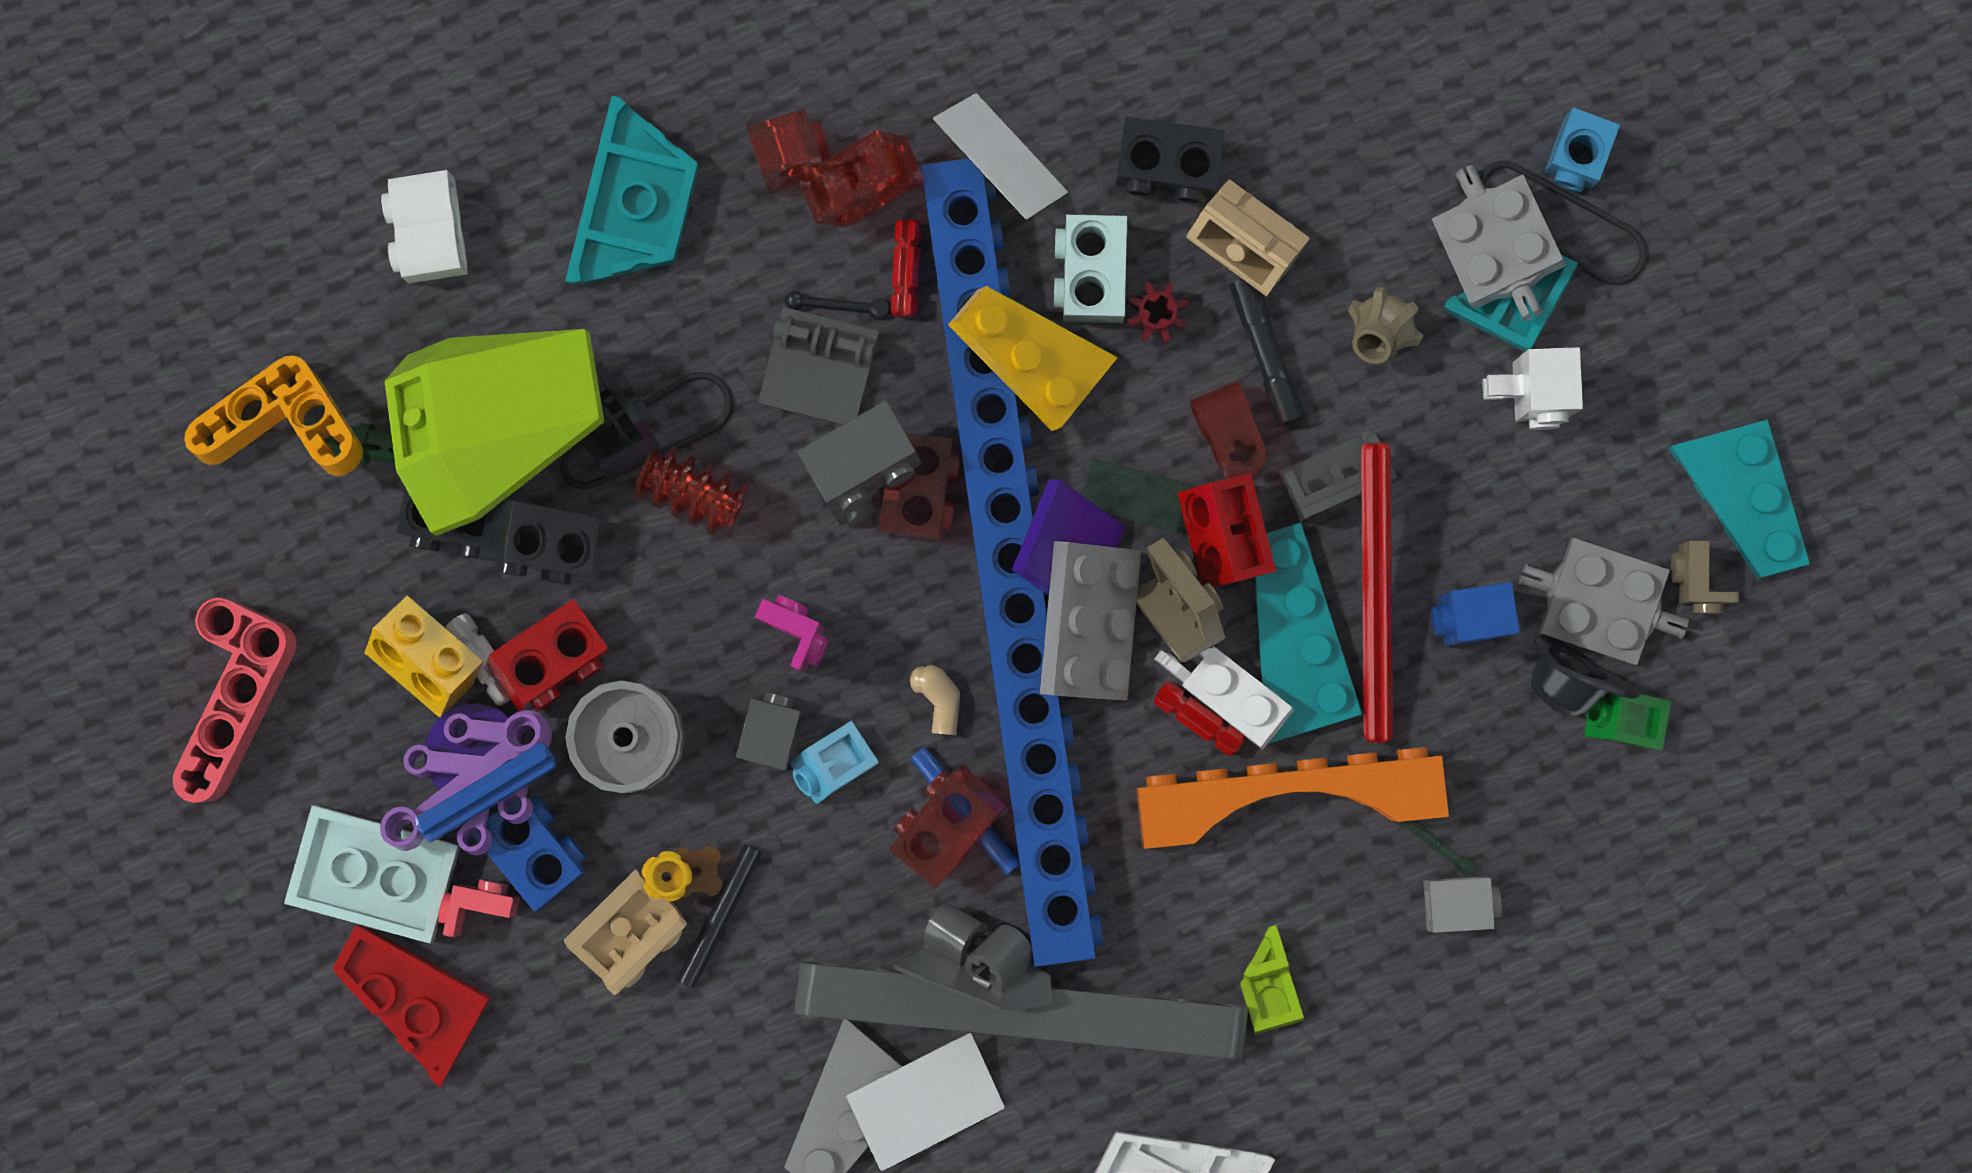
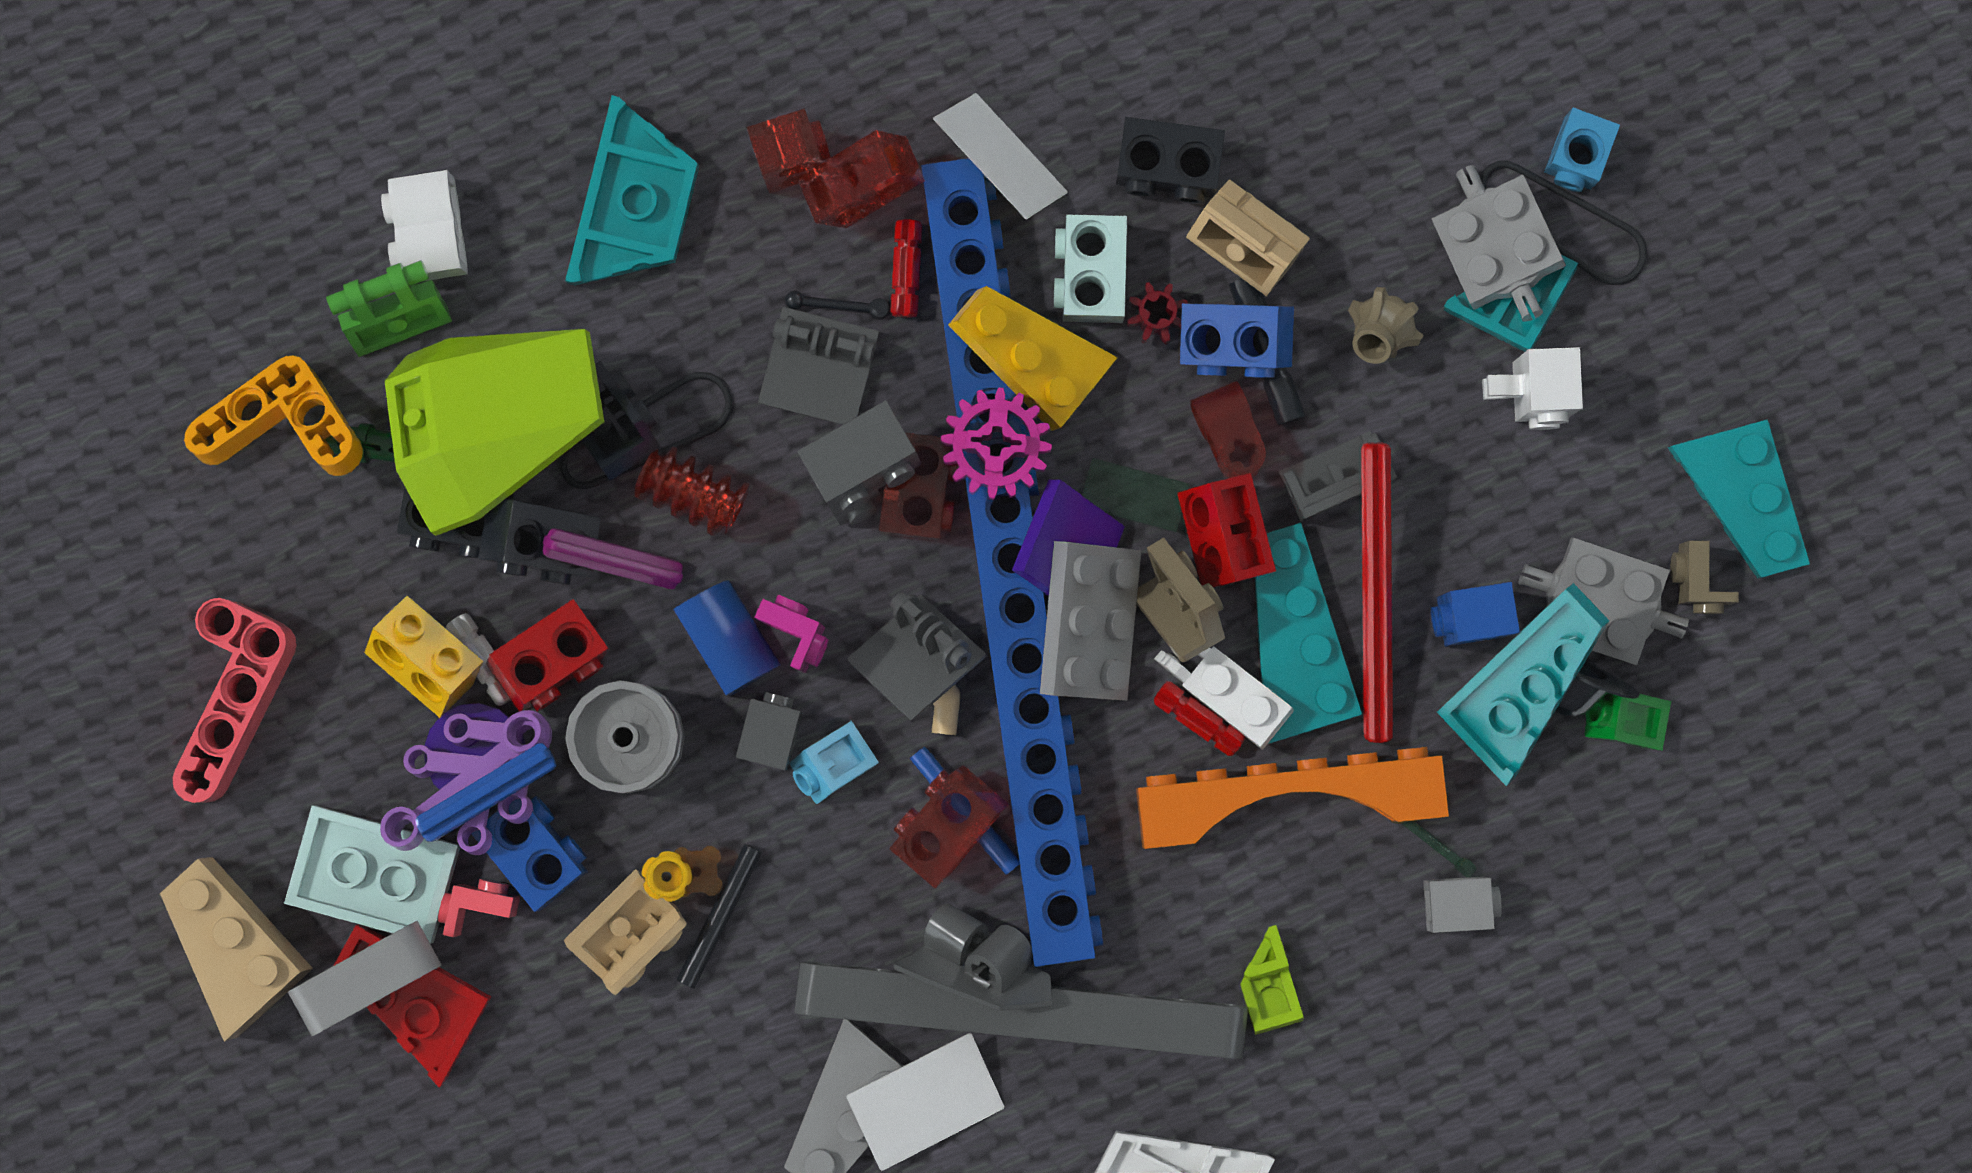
(231, 946): none -> tan wedge
(364, 978): none -> light grey beam
(394, 317): none -> bright green plate
(612, 558): none -> magenta axle
(727, 637): none -> blue brick
(916, 656): none -> dark grey hinge
(971, 441): none -> dark pink gear
(1236, 329): none -> blue brick
(1522, 686): none -> teal wing

